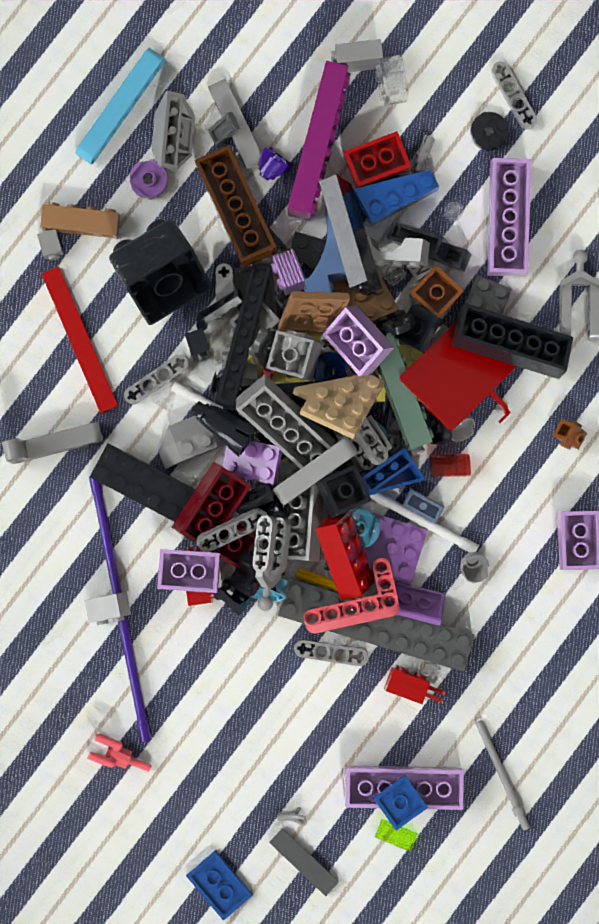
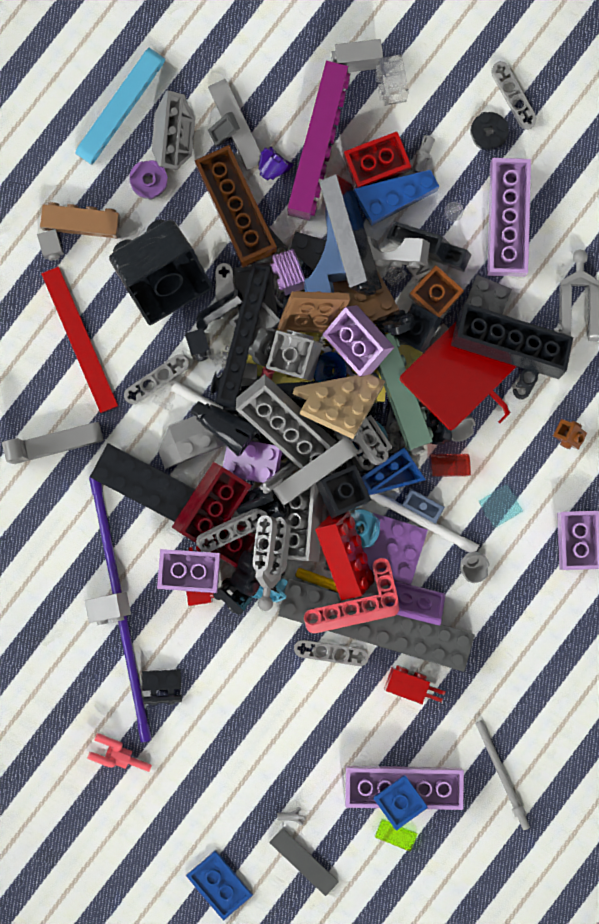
(161, 680): none -> black plate
(279, 477): none -> light grey axle
(500, 506): none -> clear light blue piece
(528, 386): none -> black piece

